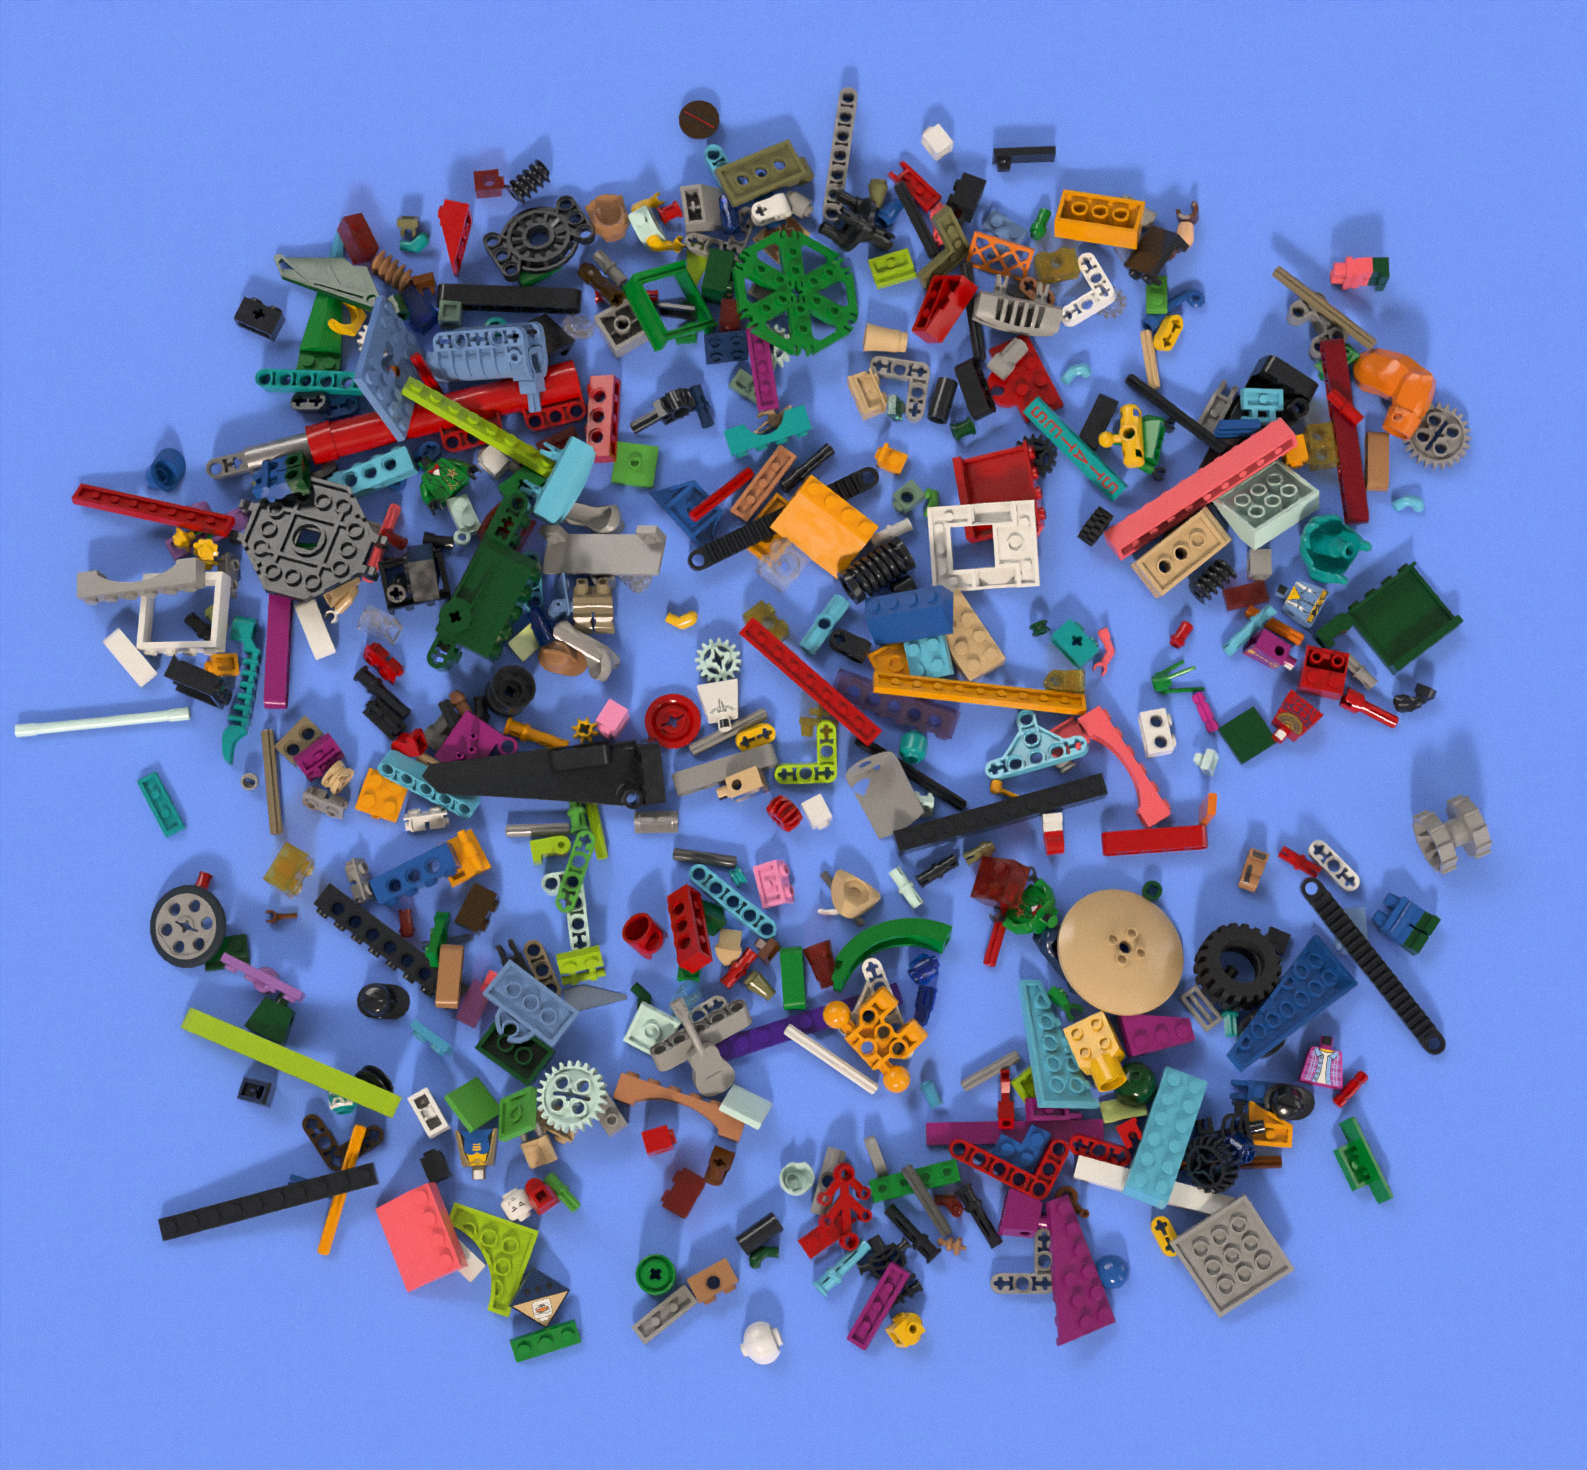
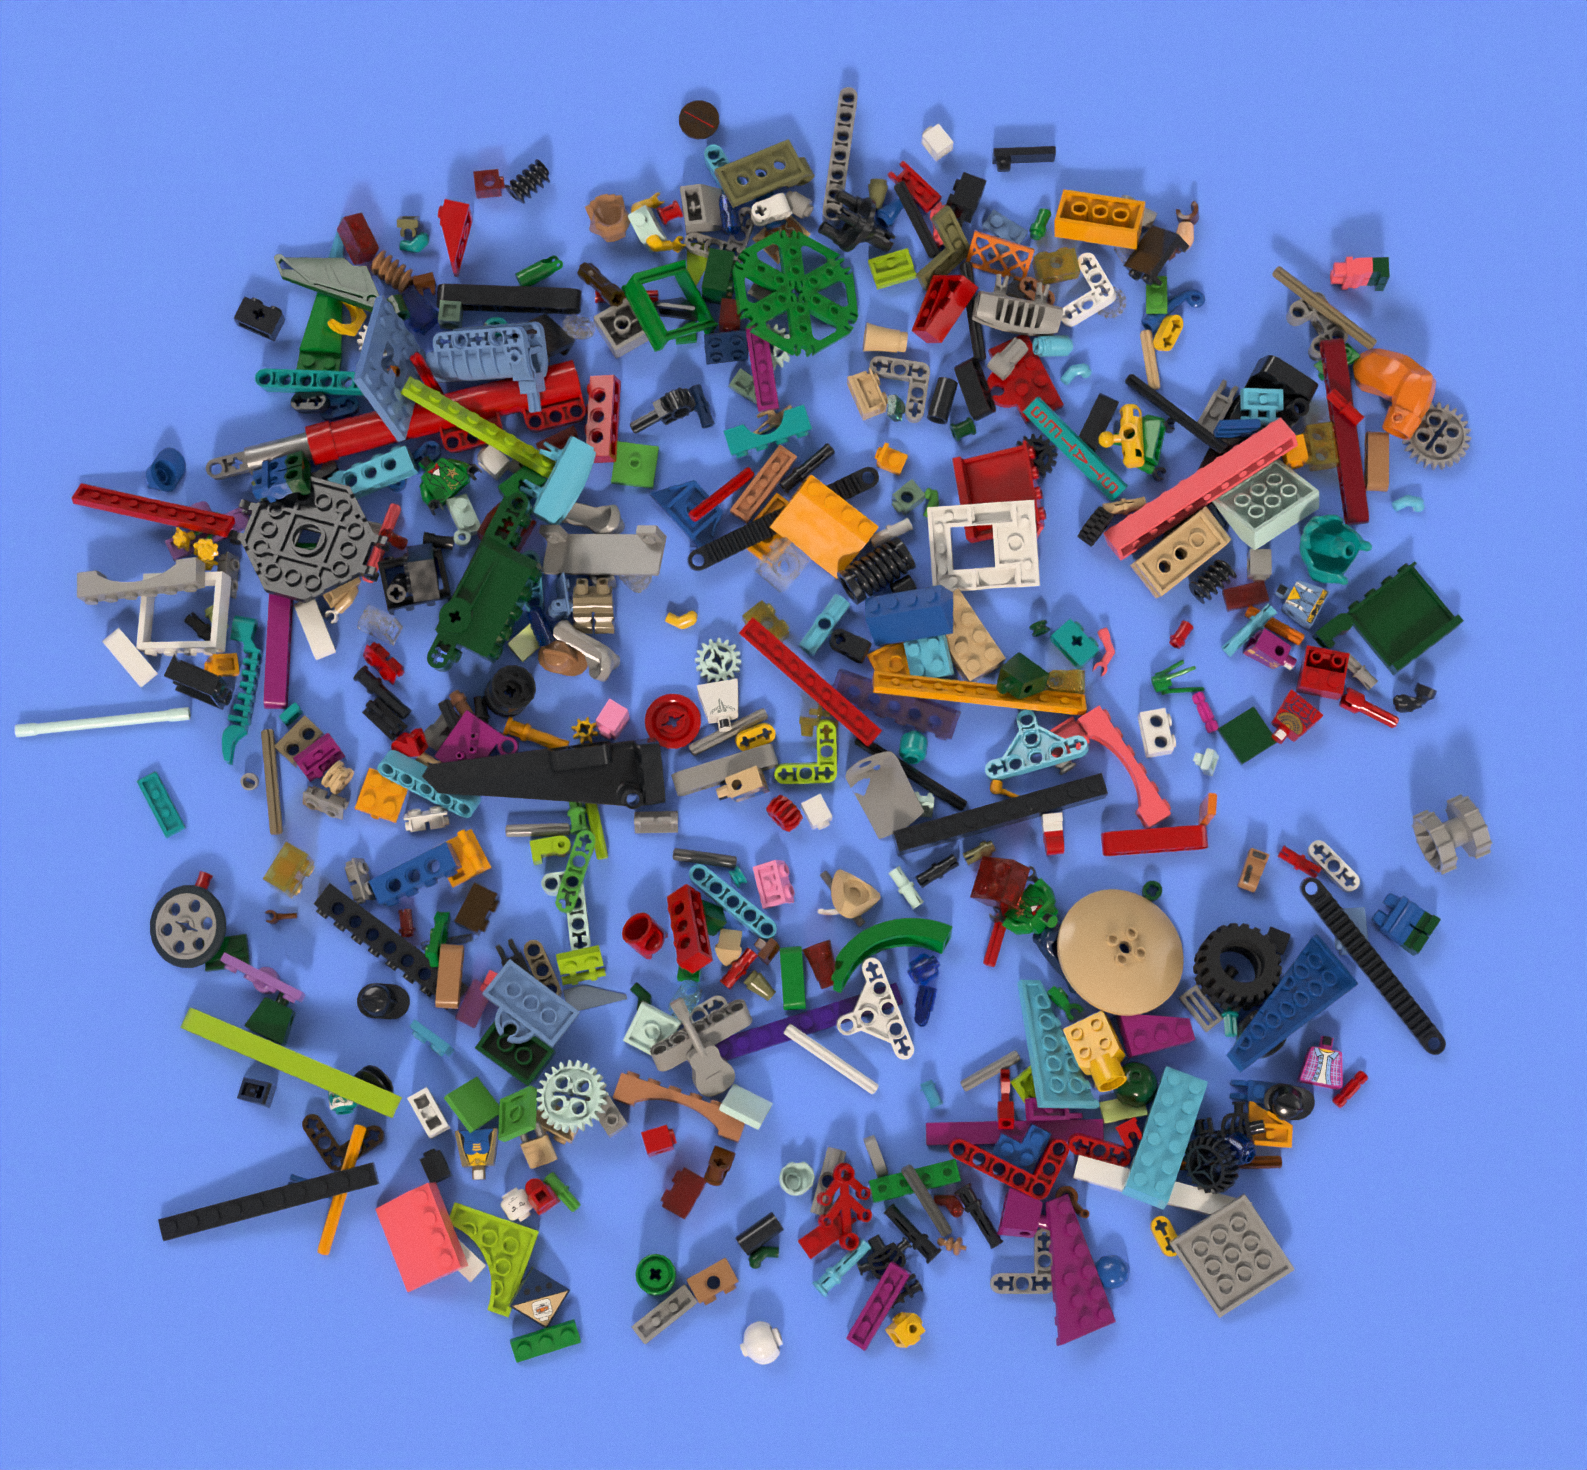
(290, 714): none -> teal tile
(547, 220): black piece -> none
(610, 268): light grey axle -> none
(911, 1035): light orange connector -> none
(1021, 677): none -> dark green torso
(1052, 345): none -> medium azure head
(1124, 506): none -> tan pin
(1359, 1162): green bracket -> none

